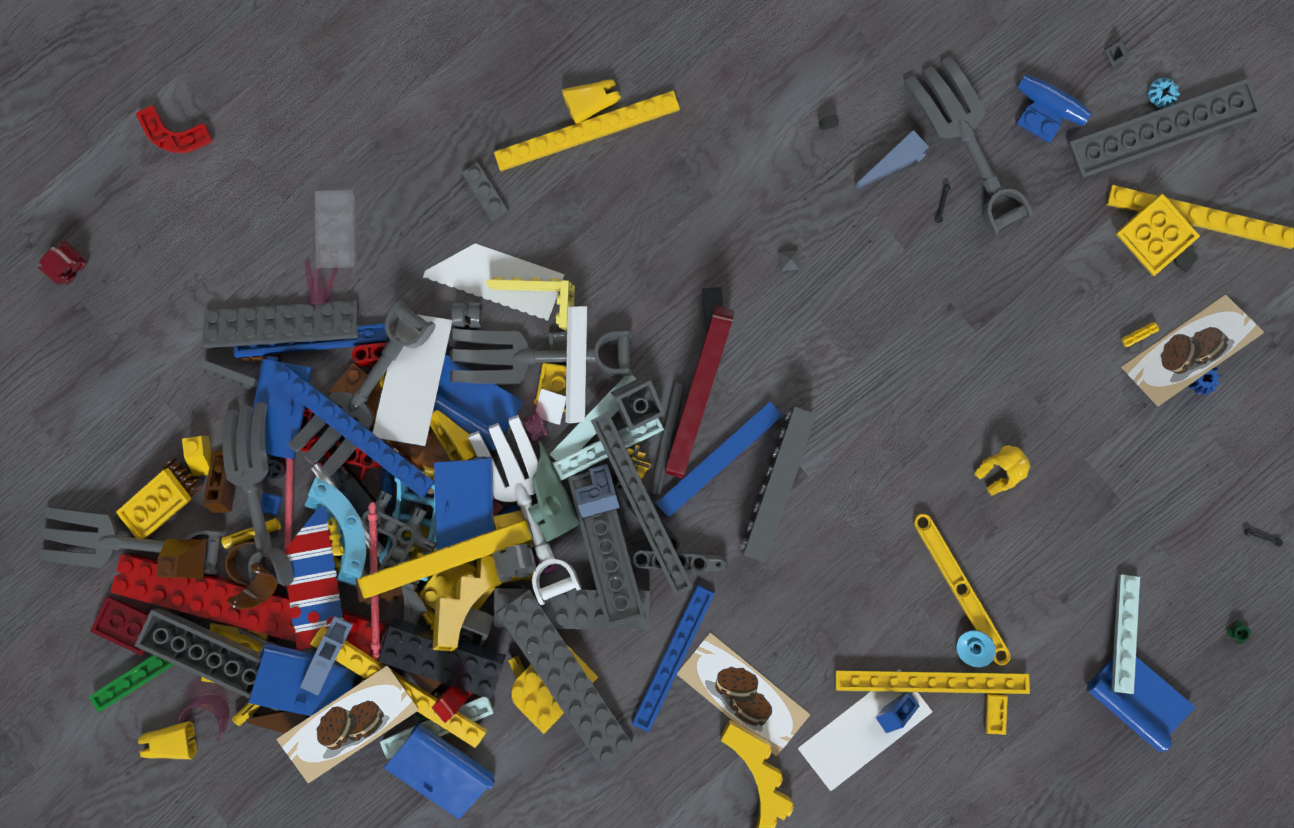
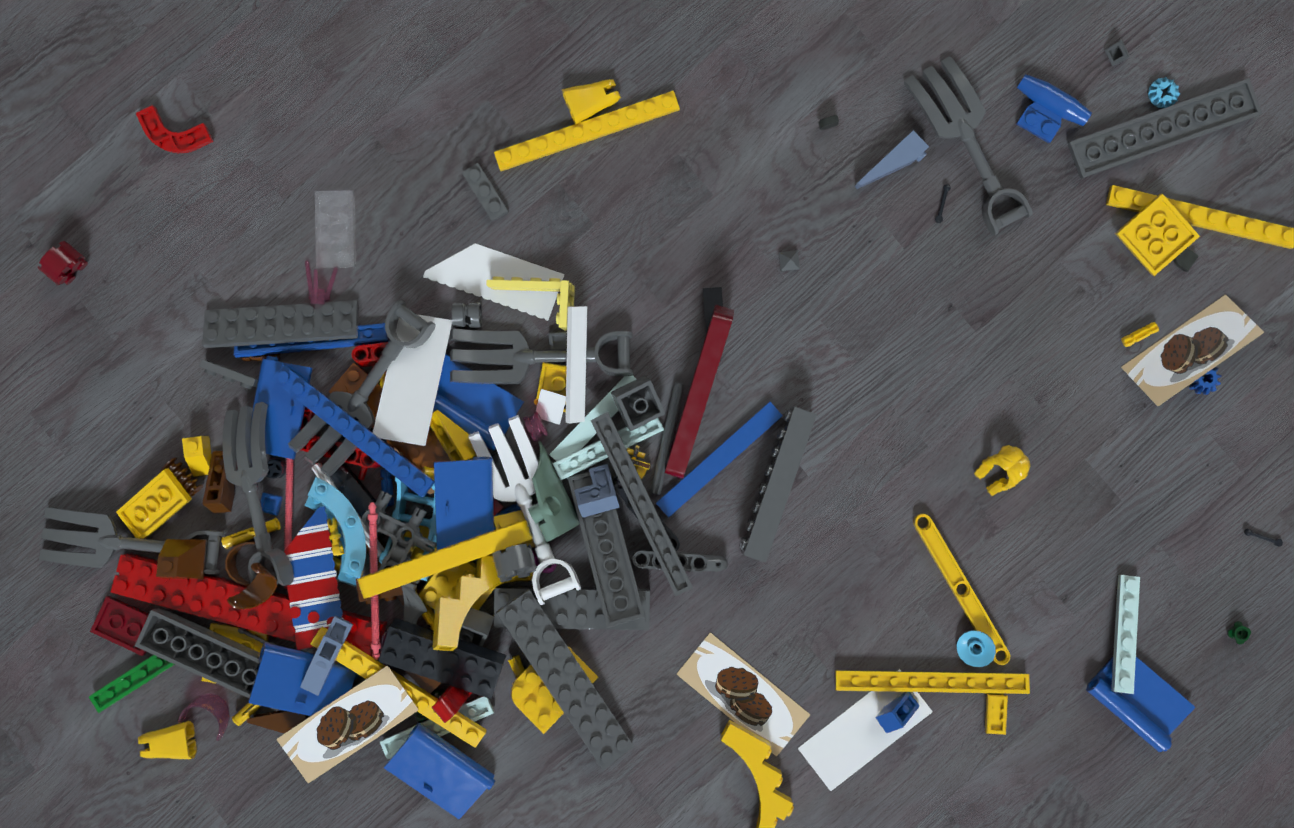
(673, 658): blue tile -> none

